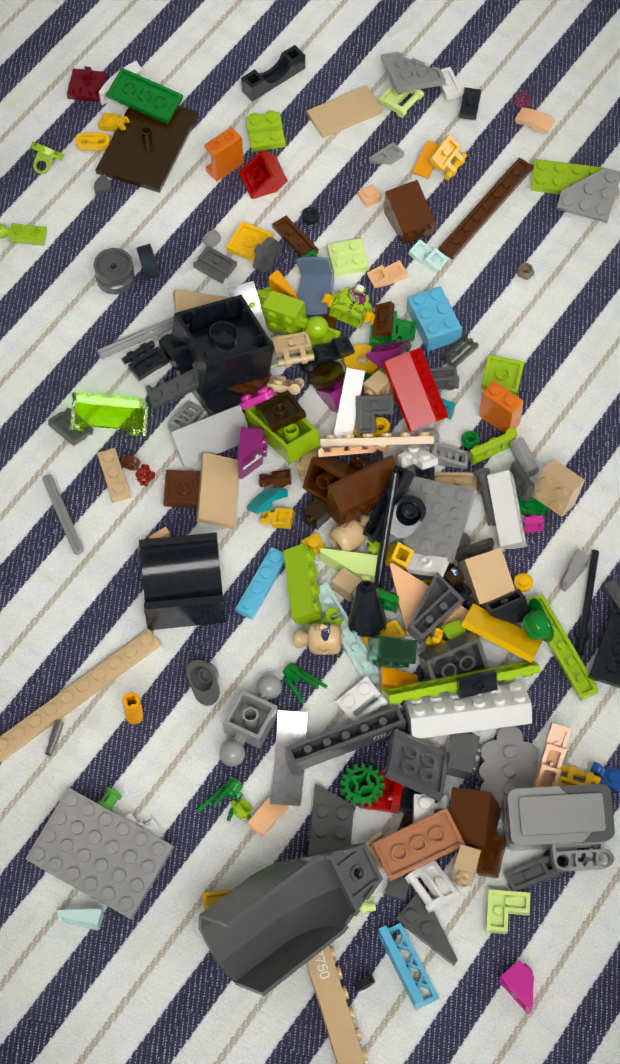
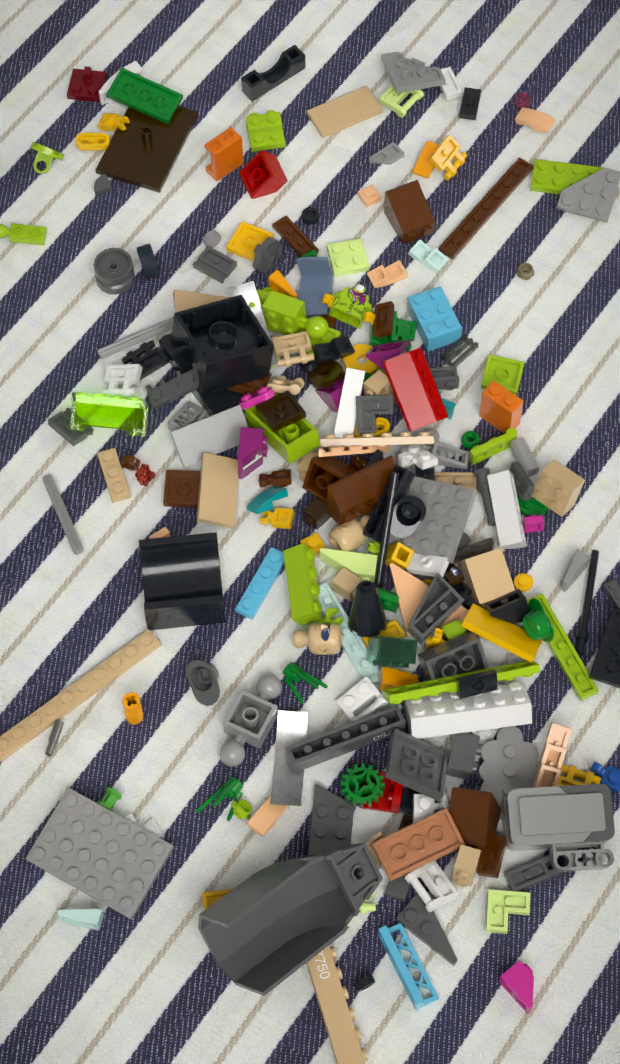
(122, 374): none -> white plate

